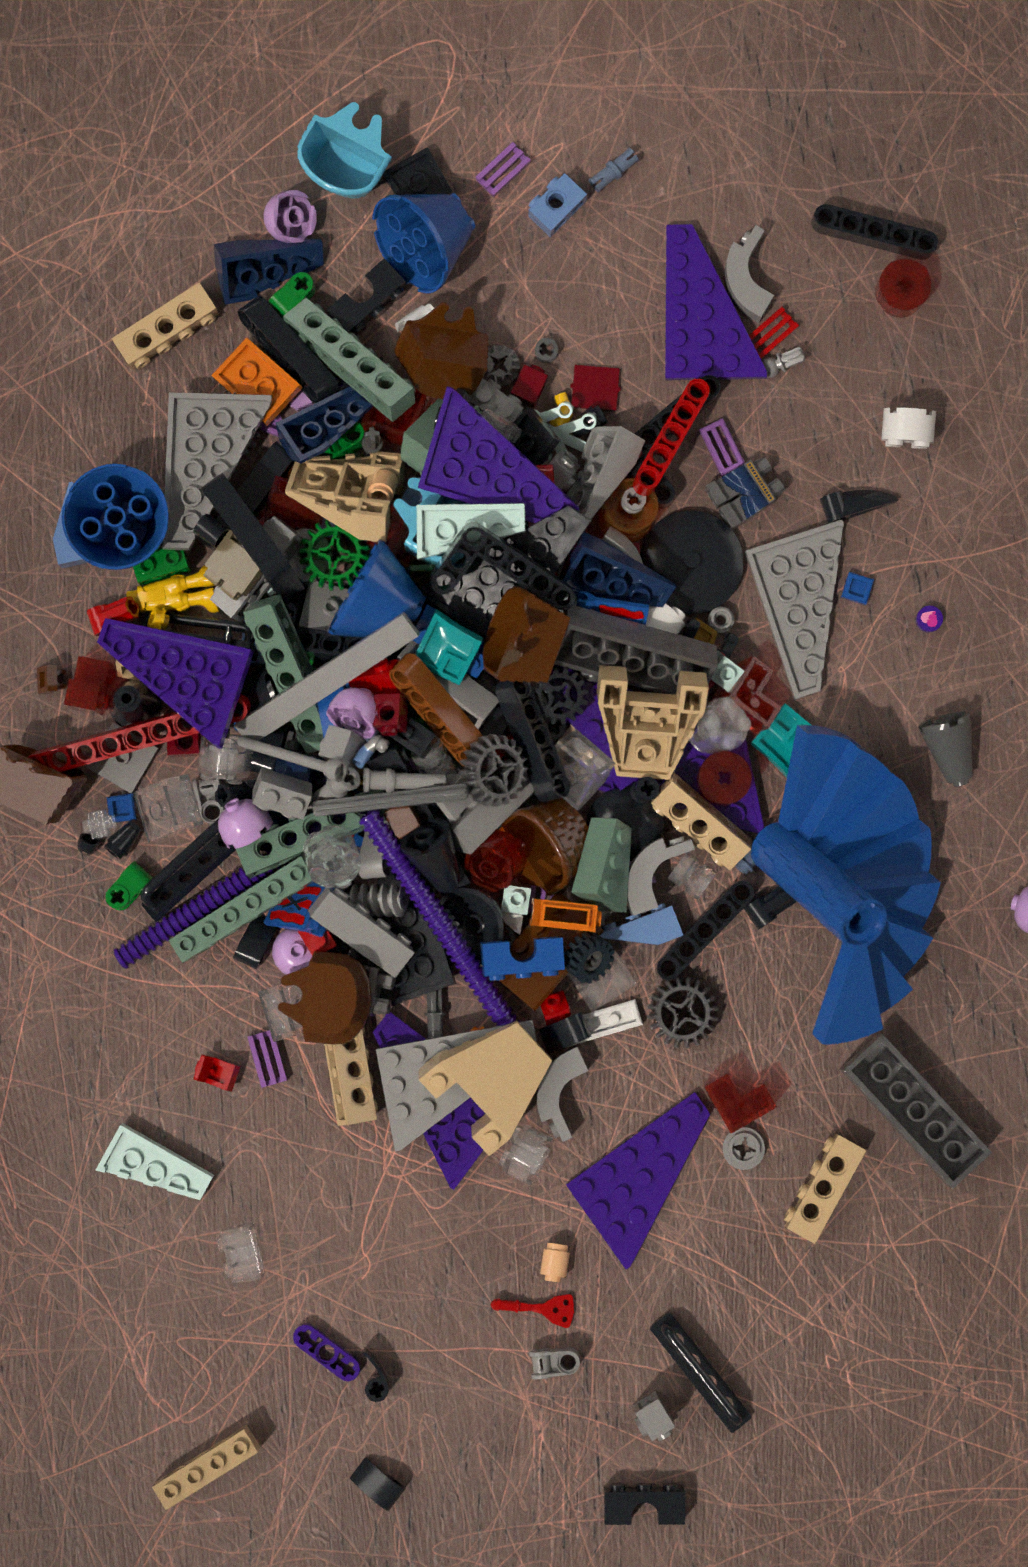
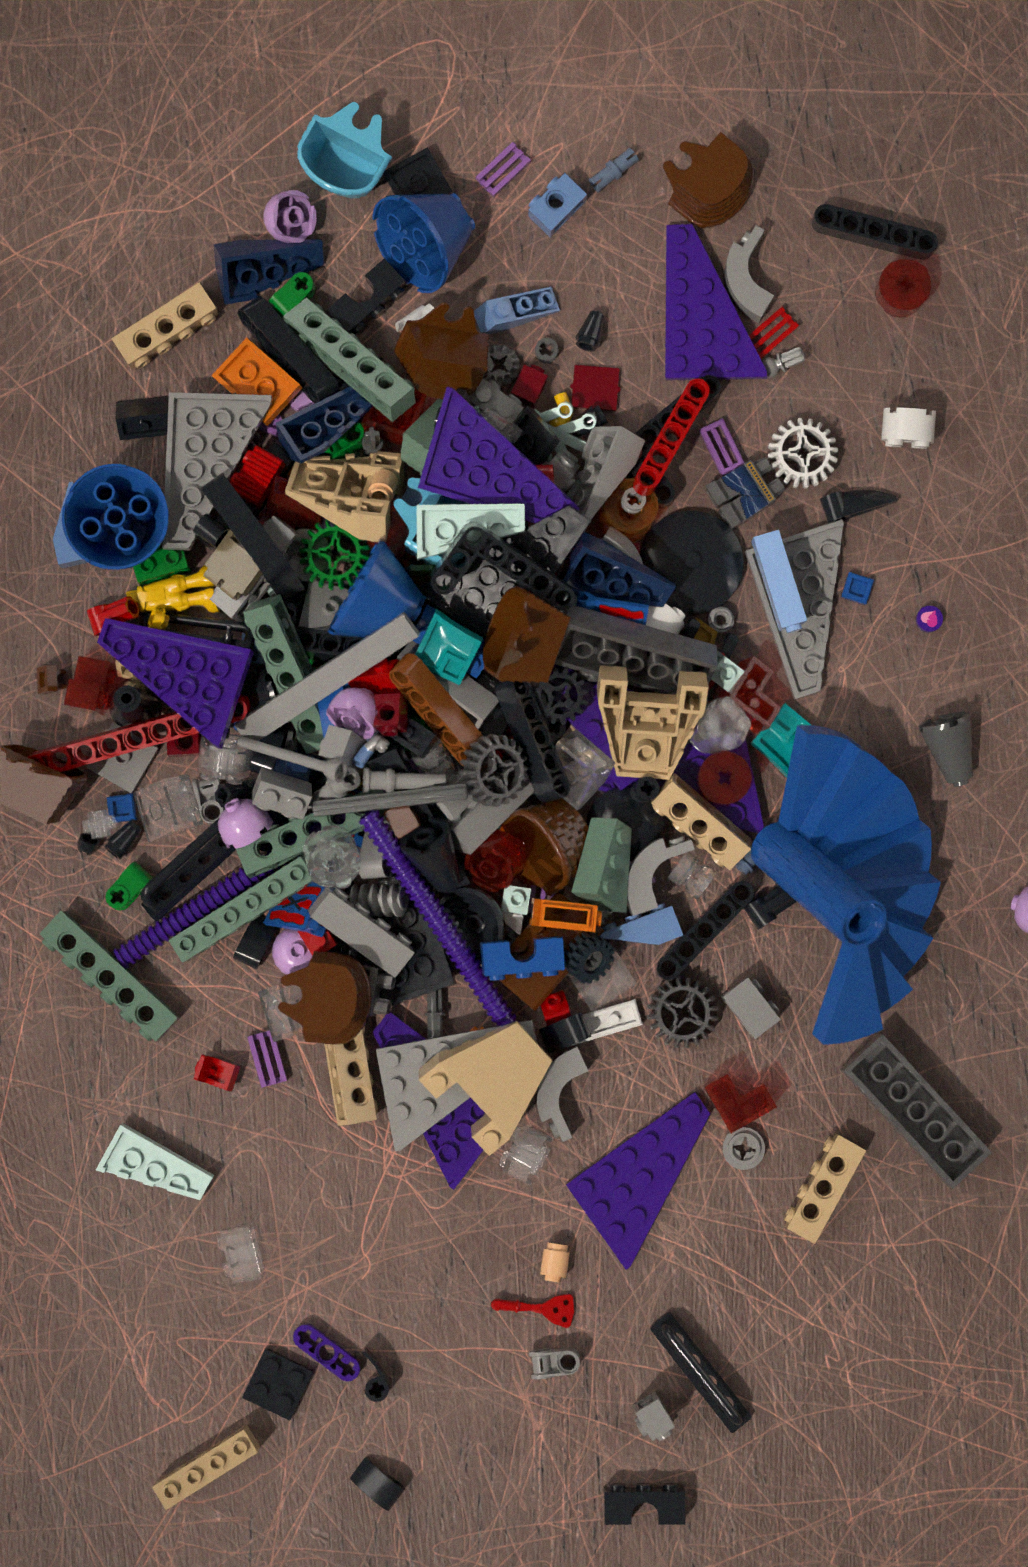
(53, 939): none -> sand green brick
(142, 418): none -> black panel
(257, 476): none -> red brick
(277, 1384): none -> black plate
(515, 310): none -> medium blue slope
(590, 332): none -> black cone
(714, 183): none -> reddish brown piece
(751, 1007): none -> light grey brick
(779, 581): none -> light blue brick
(791, 455): none -> white gear

